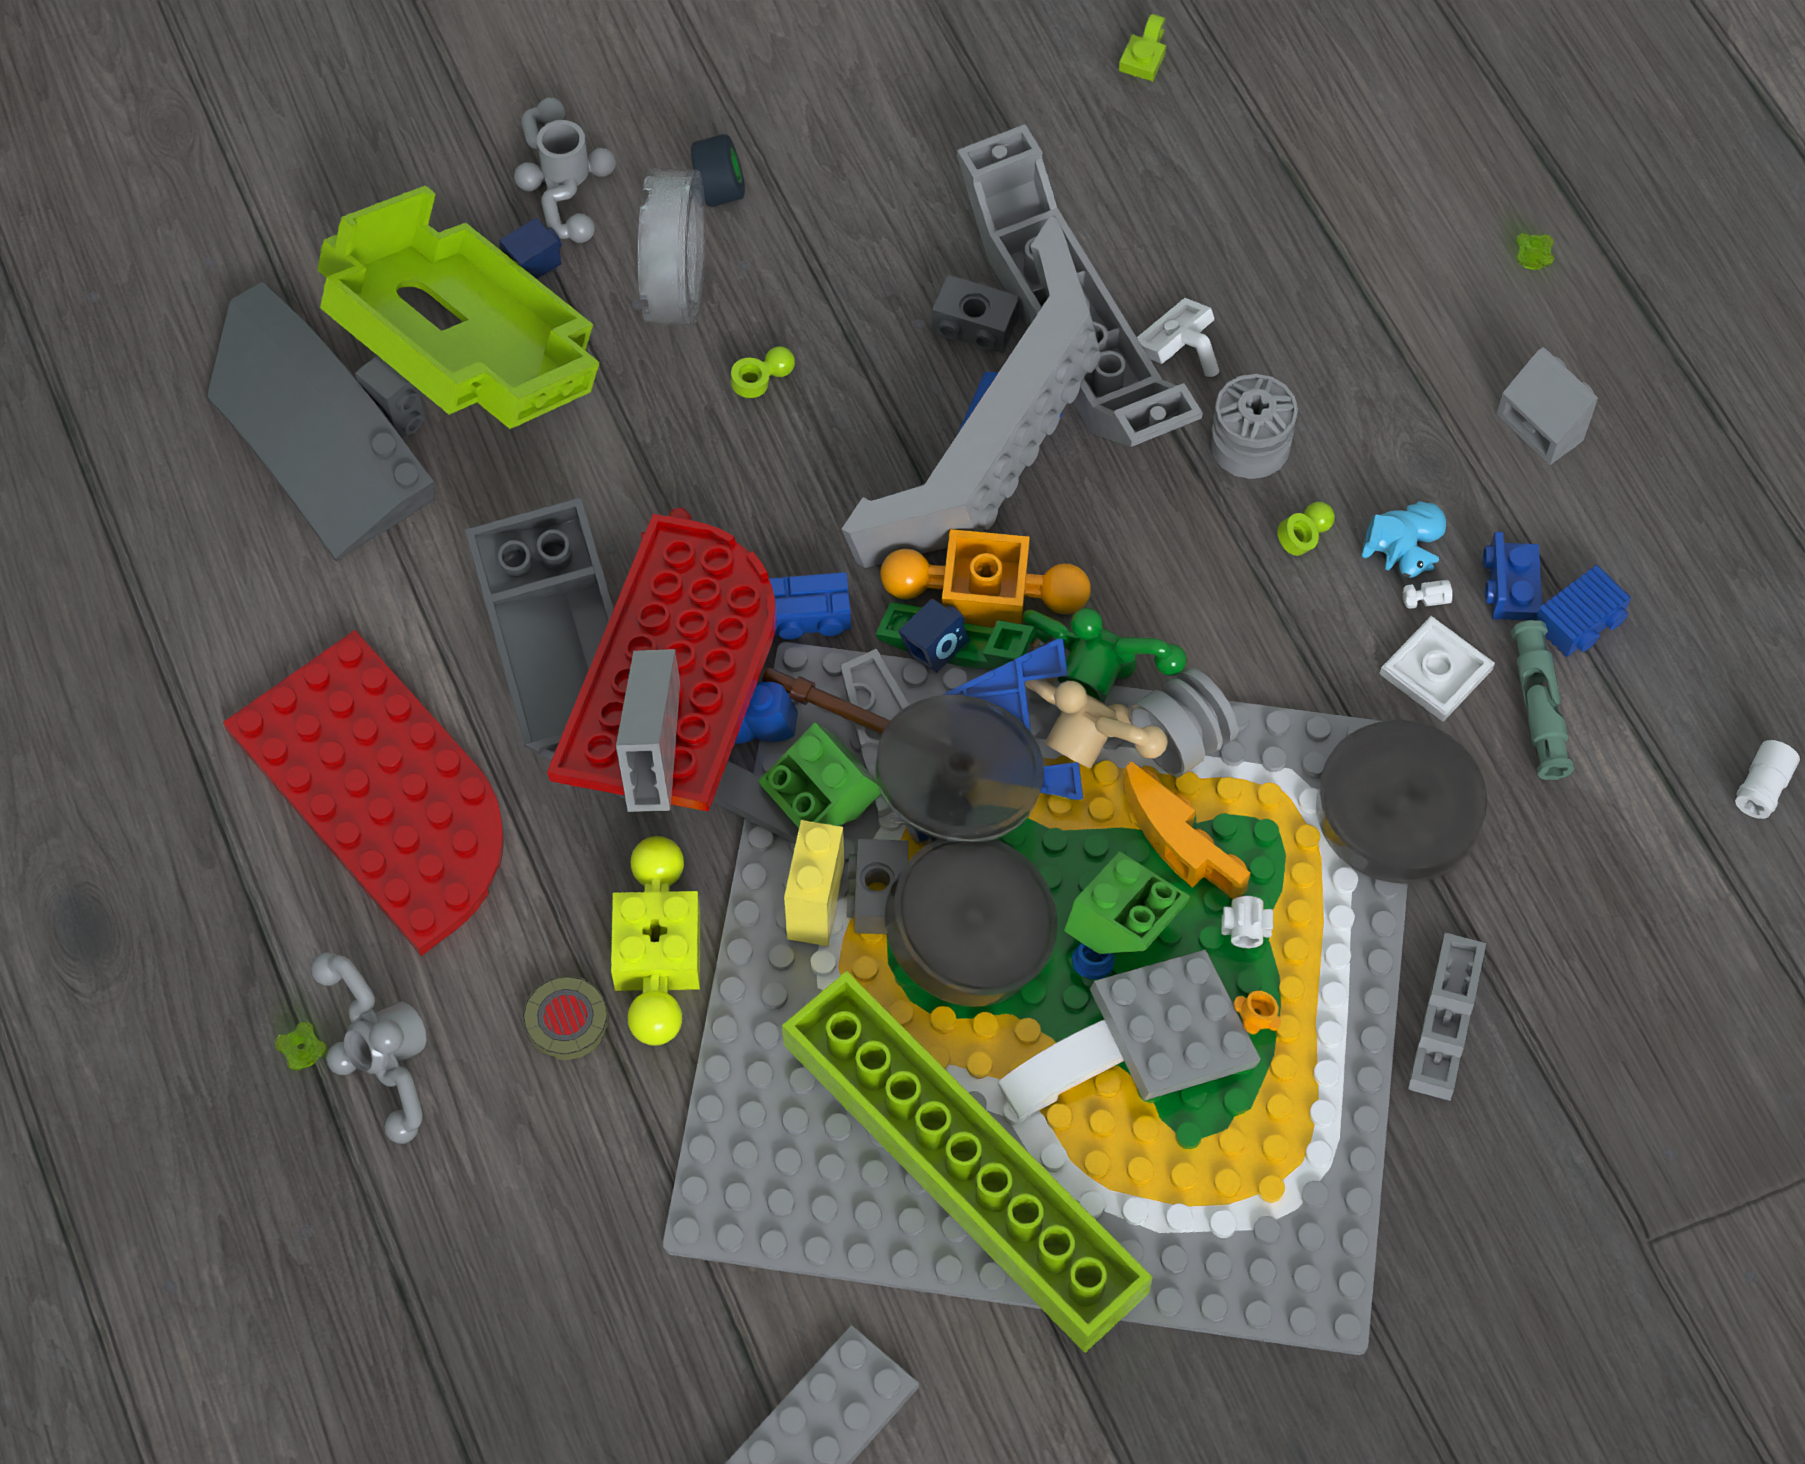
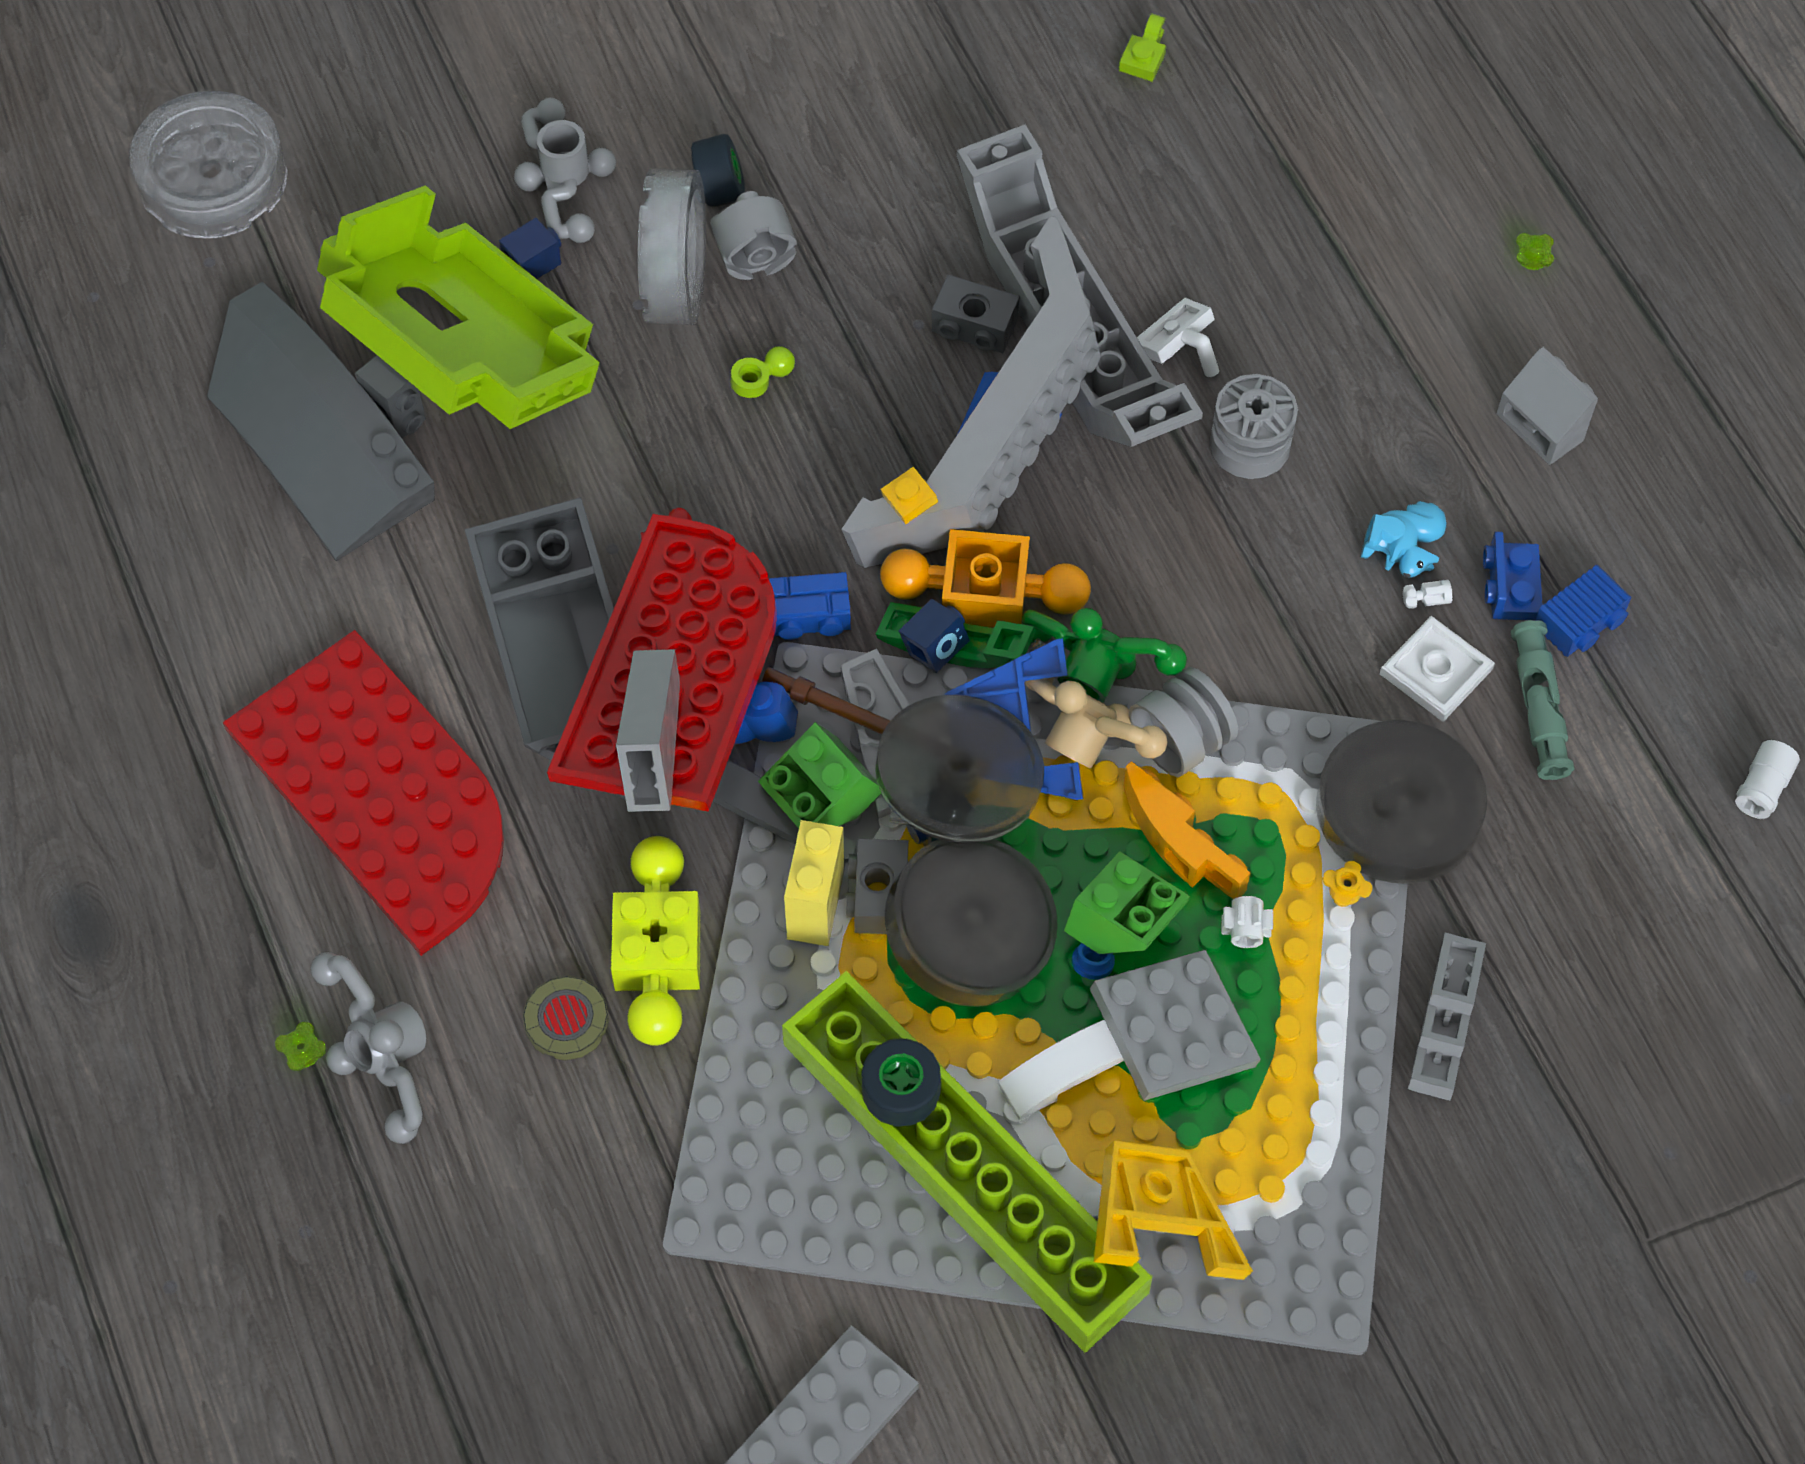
(189, 138): none -> clear brick
(754, 236): none -> light grey brick
(901, 1065): none -> black wheel
(909, 495): none -> yellow plate
(1162, 1193): none -> yellow wing
(1258, 1011): light orange plate -> none
(1300, 531): lime plate -> none
(1346, 895): none -> yellow plate

